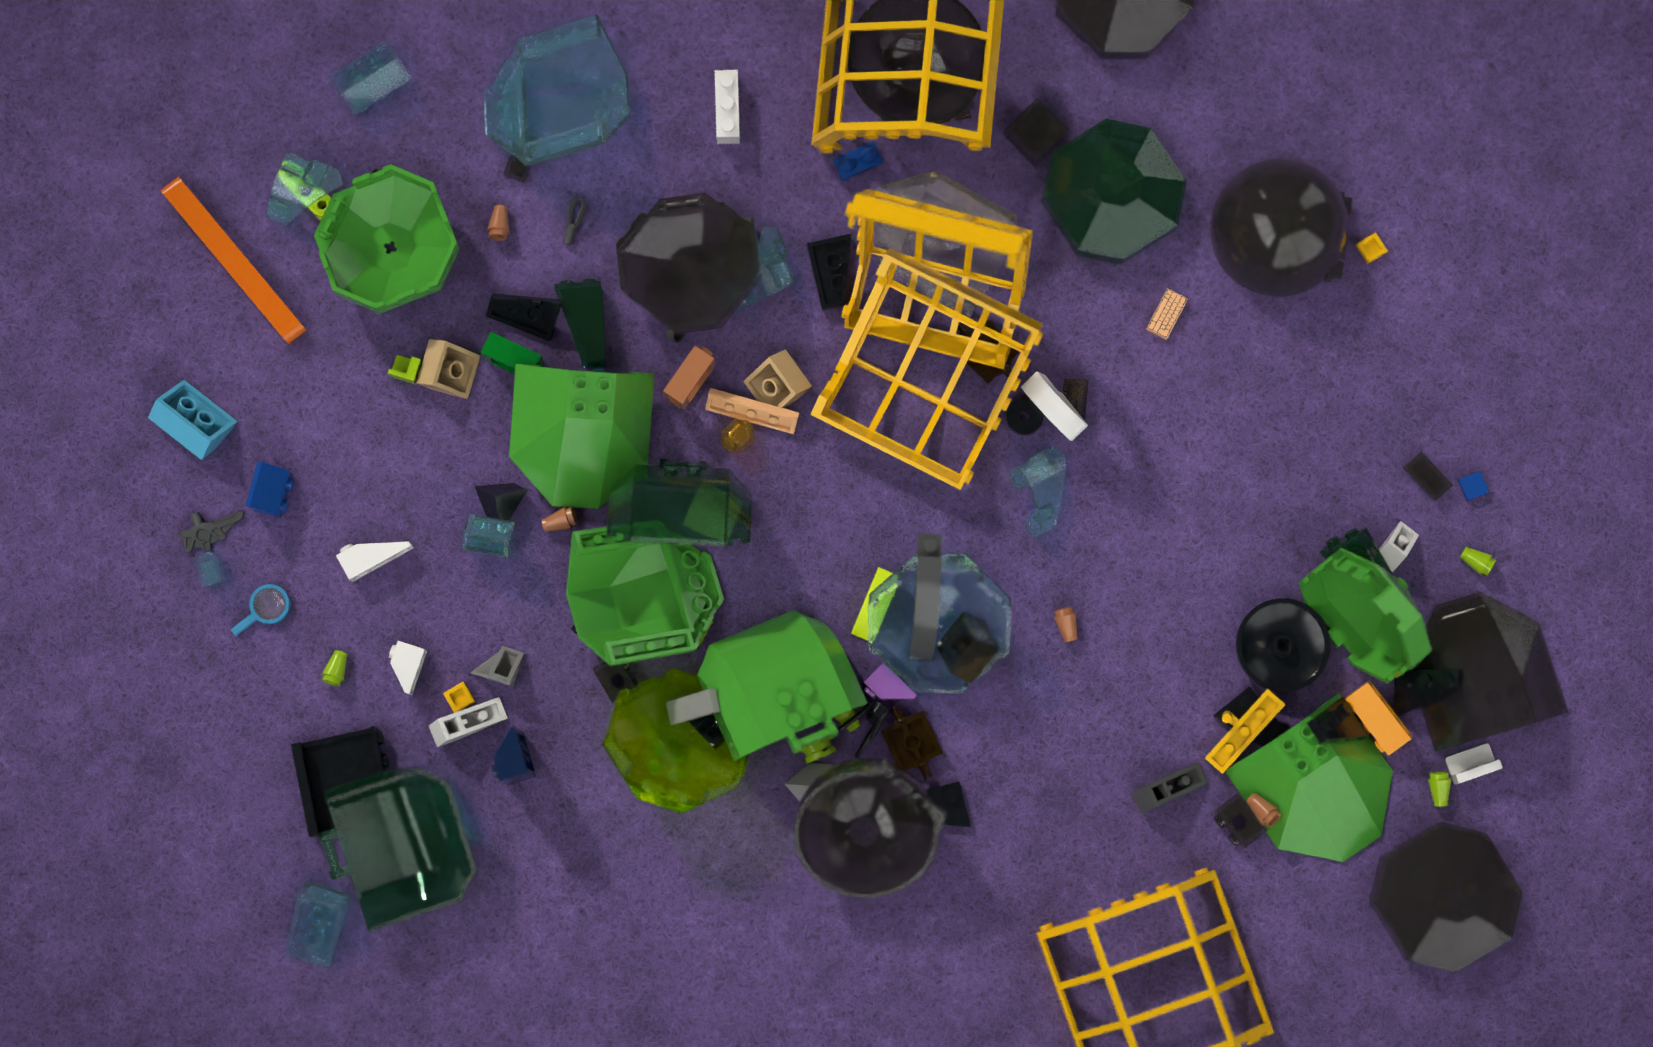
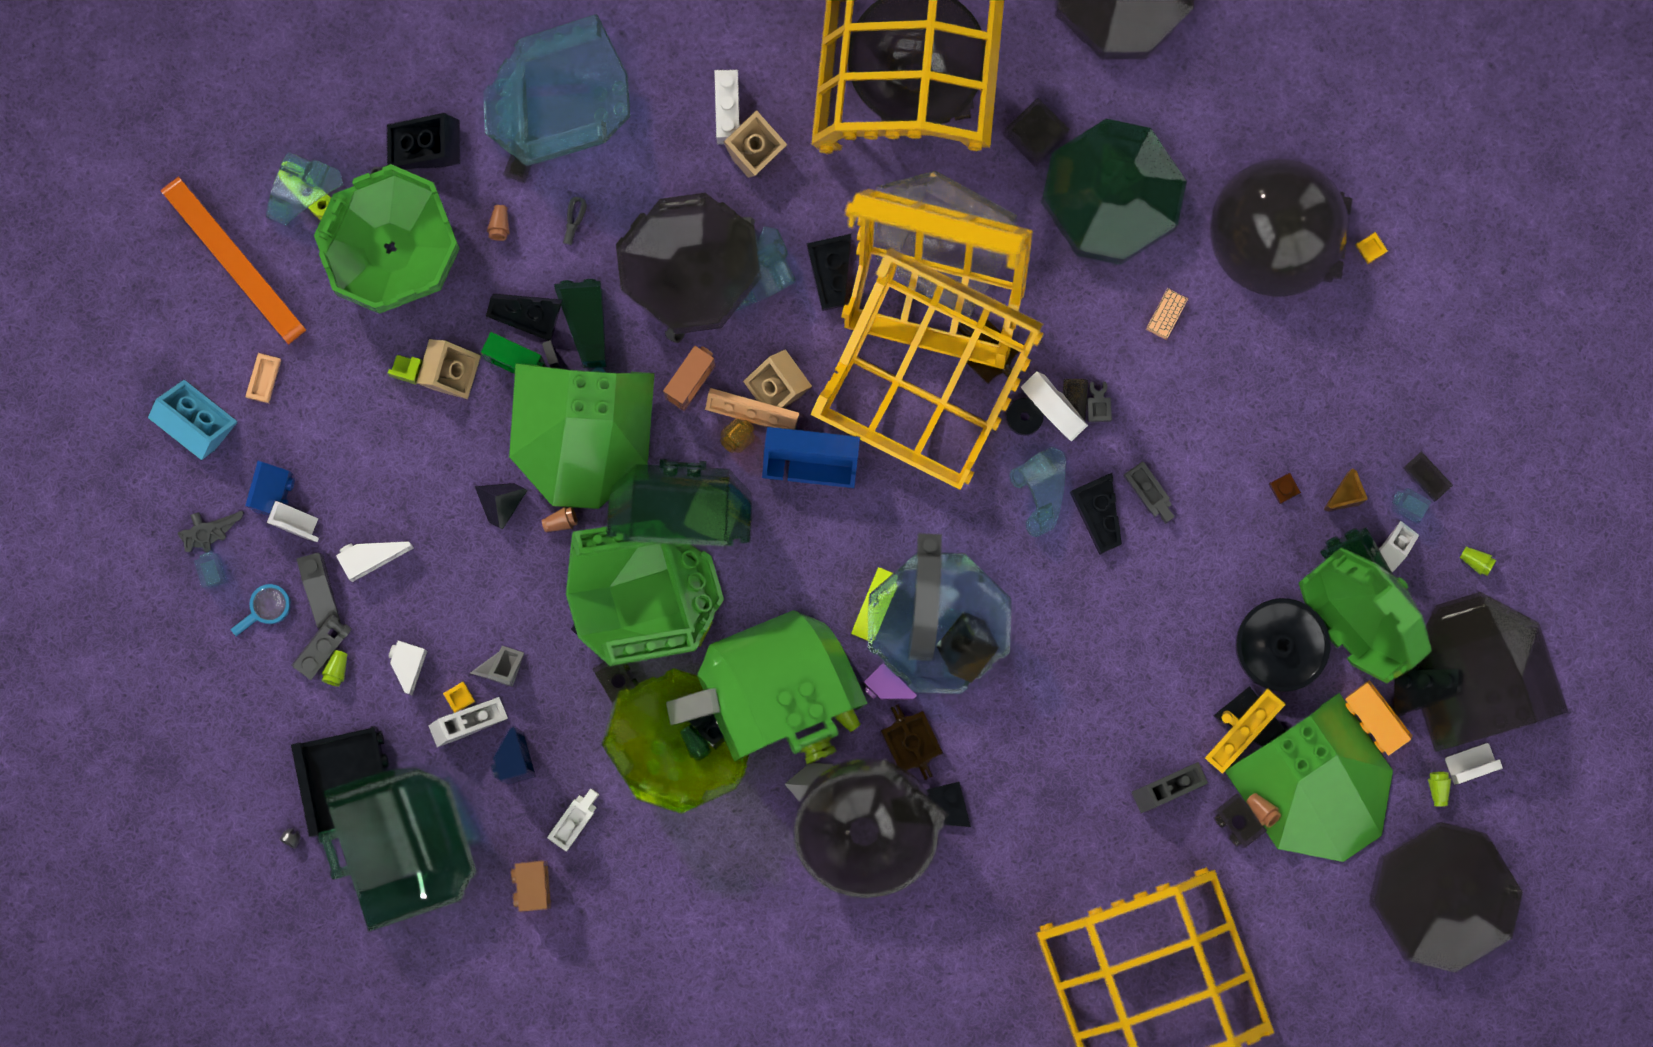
(263, 378): none -> light nougat tile
(290, 839): none -> flat silver hinge
(293, 521): none -> white panel
(317, 924): clear light blue slope -> none
(318, 587): none -> dark grey slope
(320, 647): none -> dark grey plate
(370, 77): clear light blue slope -> none
(424, 142): none -> black slope
(489, 536): clear light blue slope -> none
(532, 886): none -> medium nougat brick
(550, 354): none -> flat silver tile
(573, 820): none -> white hinge
(695, 743): none -> clear green cone
(754, 144): none -> tan slope
(812, 457): none -> blue piece
(858, 161): blue tile -> none
(875, 715): black plant -> none
(1066, 623): nougat cone -> none
(1098, 510): none -> black wing
(1099, 407): none -> dark grey plate
(1149, 491): none -> dark grey hinge
(1284, 488): none -> reddish brown plate
(1337, 723): black wing -> none
(1348, 494): none -> pearl gold slope
(1410, 505): none -> clear light blue brick
(1473, 486): blue tile -> none

